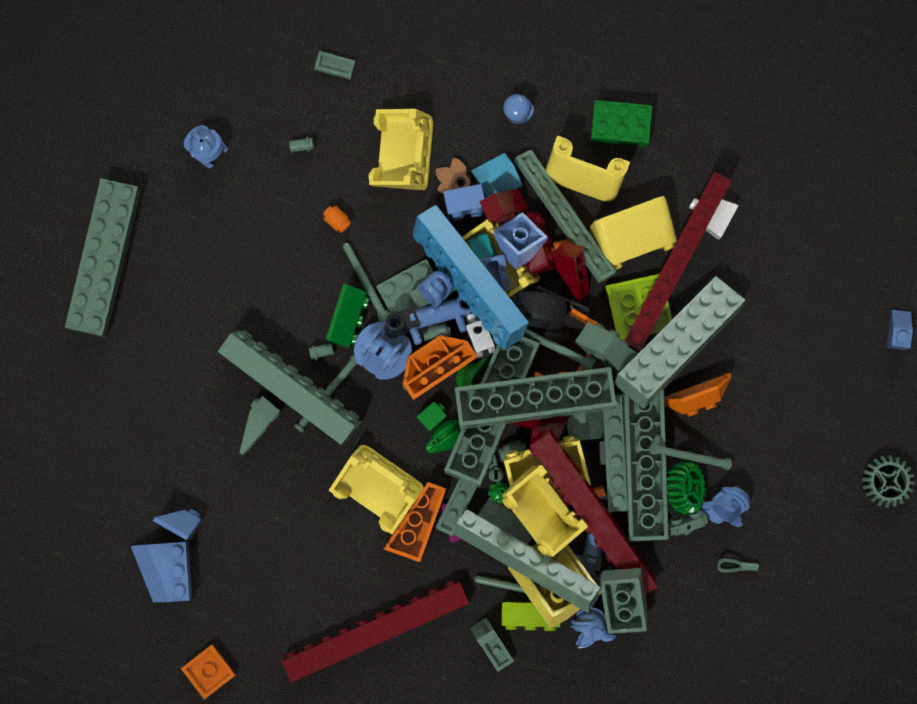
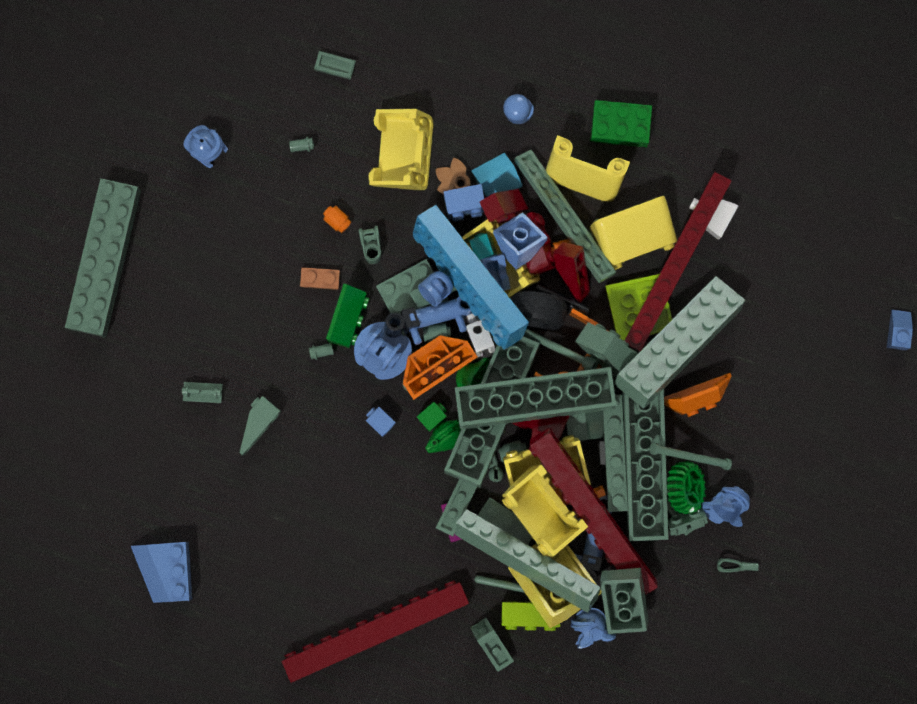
(181, 523): medium blue slope -> none
(202, 392): none -> sand green hinge
(208, 671): orange plate -> none
(290, 386): sand green brick -> none
(320, 278): none -> nougat plate
(331, 388): sand green bar -> none
(370, 241): none -> sand green piece
(377, 486): light yellow windscreen -> none
(380, 421): none -> medium blue brick
(382, 313): sand green piece -> none
(415, 529): orange wedge -> none
(497, 491): green plant -> none
(899, 468): sand green gear -> none

